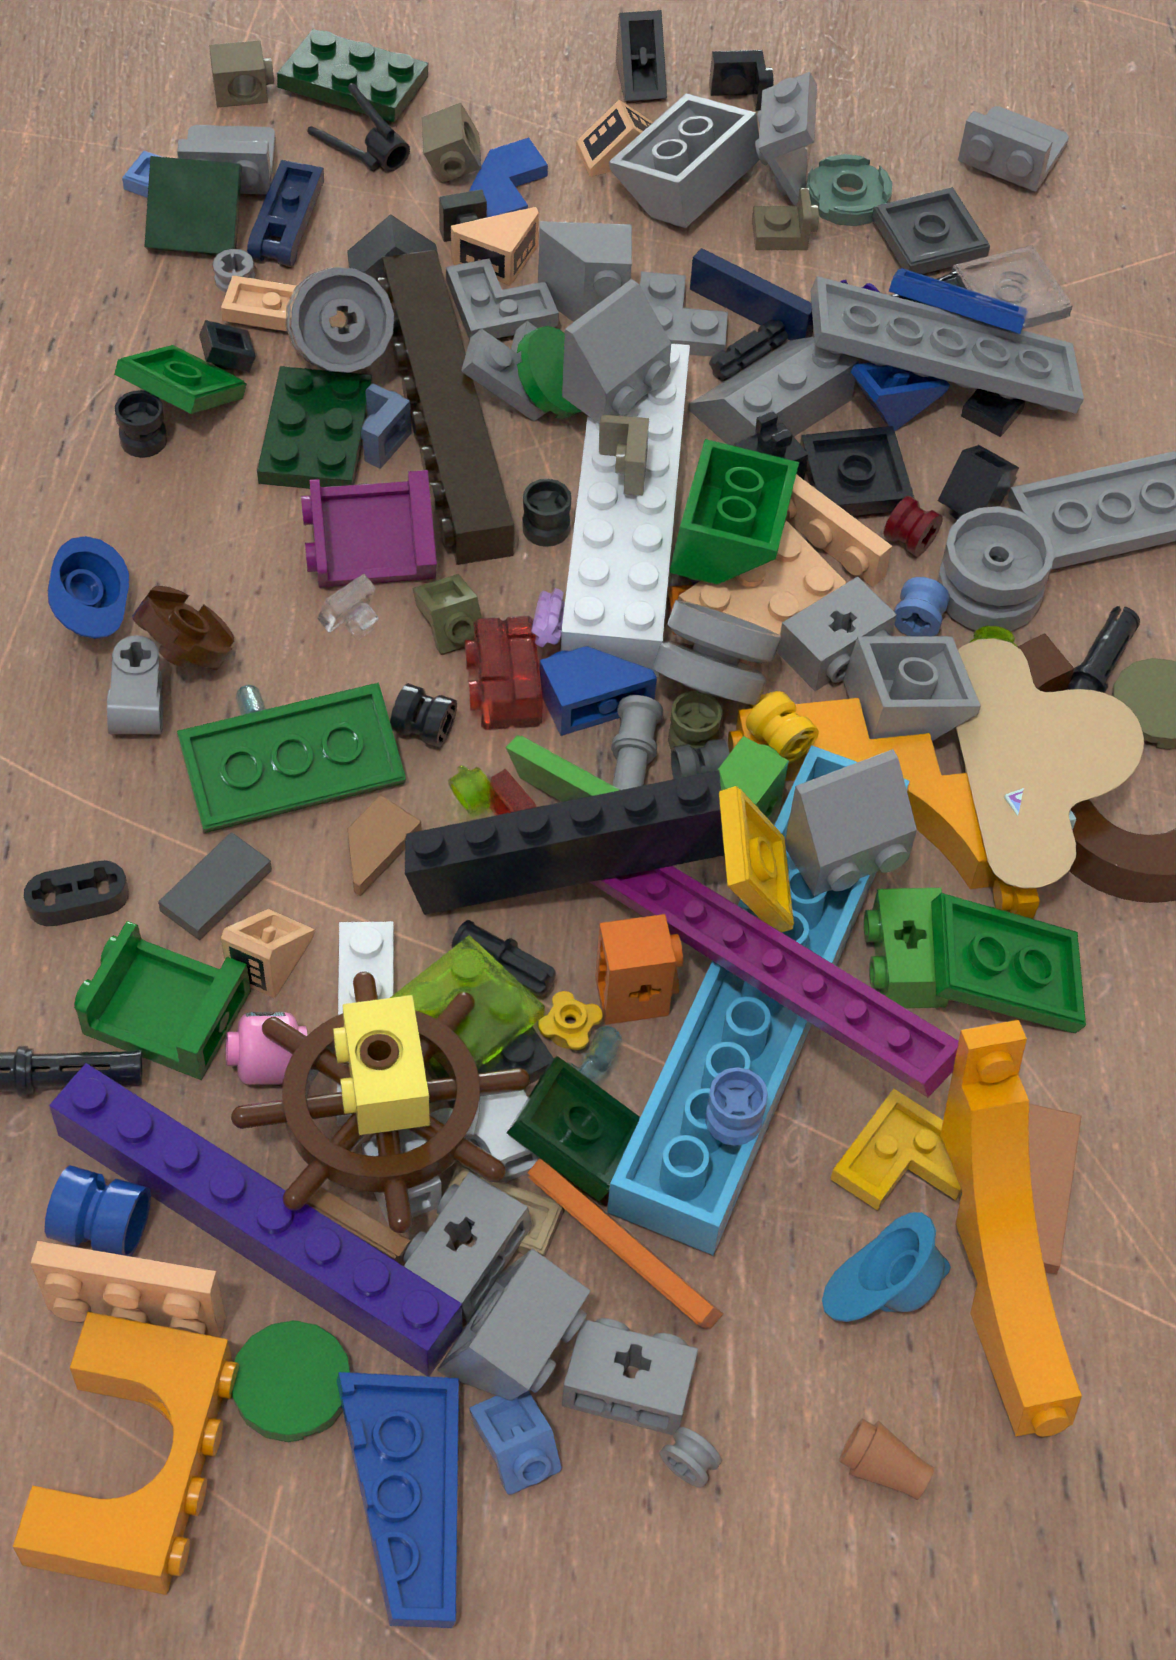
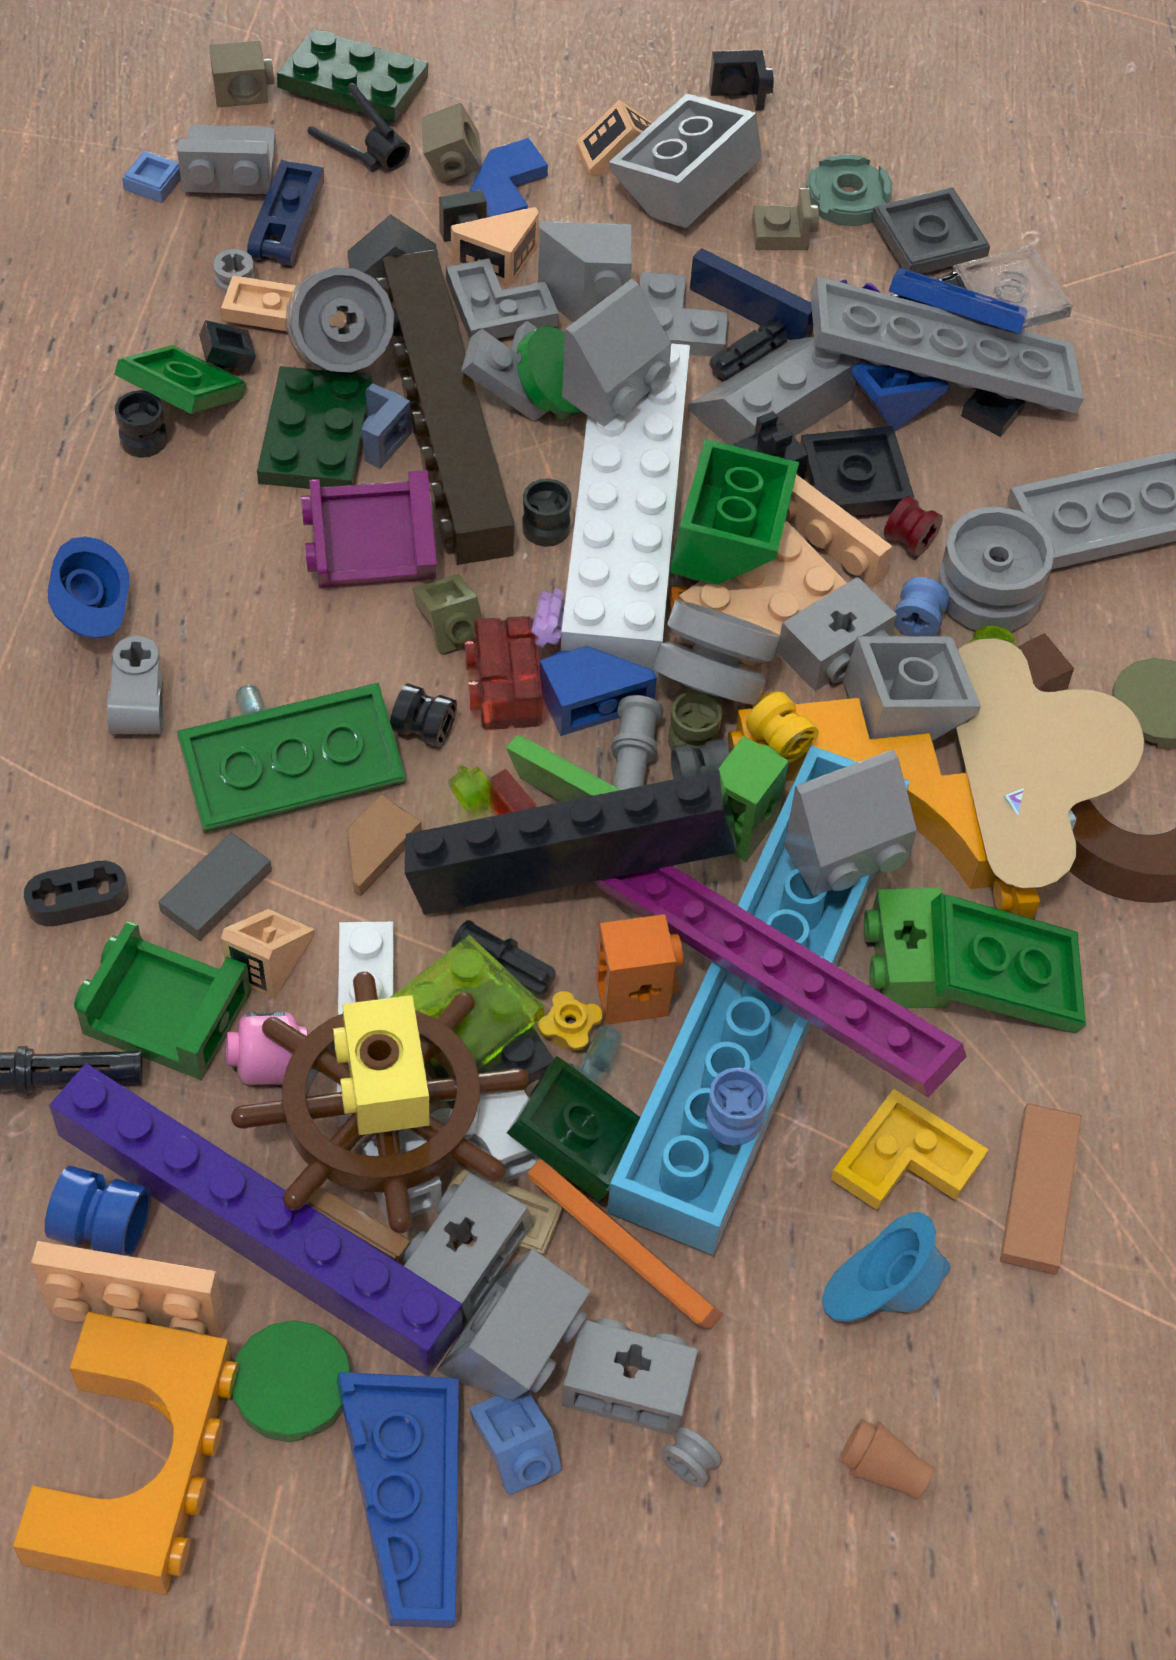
(182, 630): reddish brown plate -> none
(192, 205): dark green tile -> none
(350, 608): clear tile -> none
(628, 441): dark tan bracket -> none
(641, 55): dark grey slope -> none
(755, 859): yellow tile -> none
(785, 129): light grey bracket -> none
(977, 481): black brick -> none
(996, 1219): light orange arch -> none
(1011, 146): light grey bracket -> none
(1105, 651): black pin -> none

